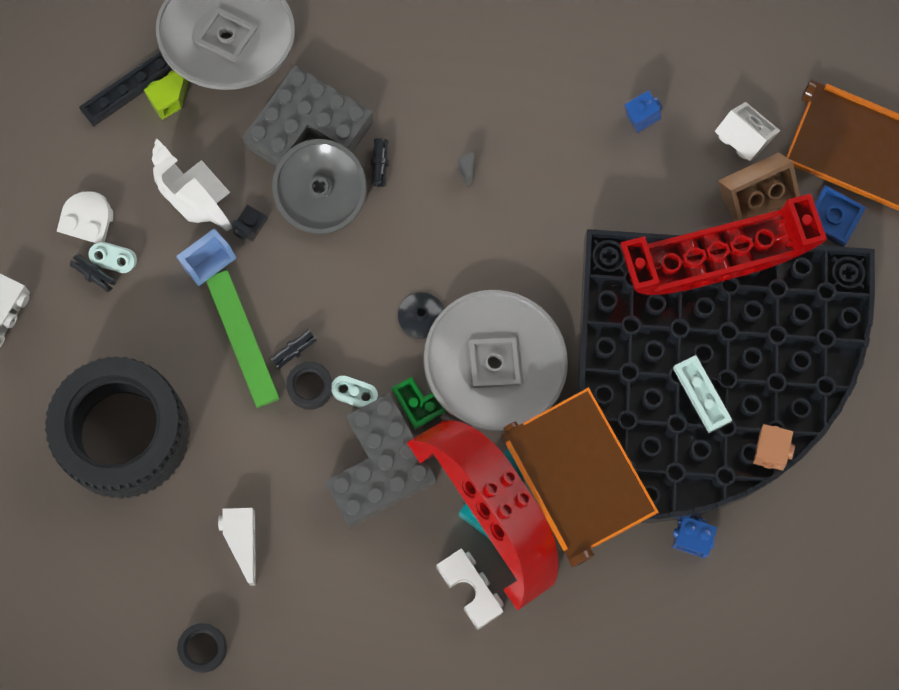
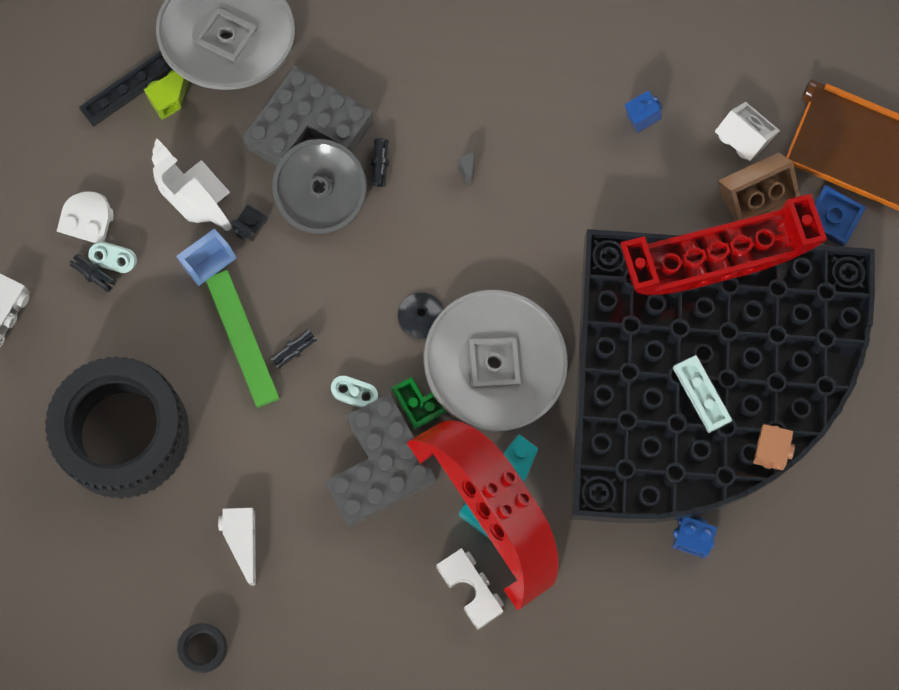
(300, 369): black tyre -> none
(579, 475): reddish brown door -> none

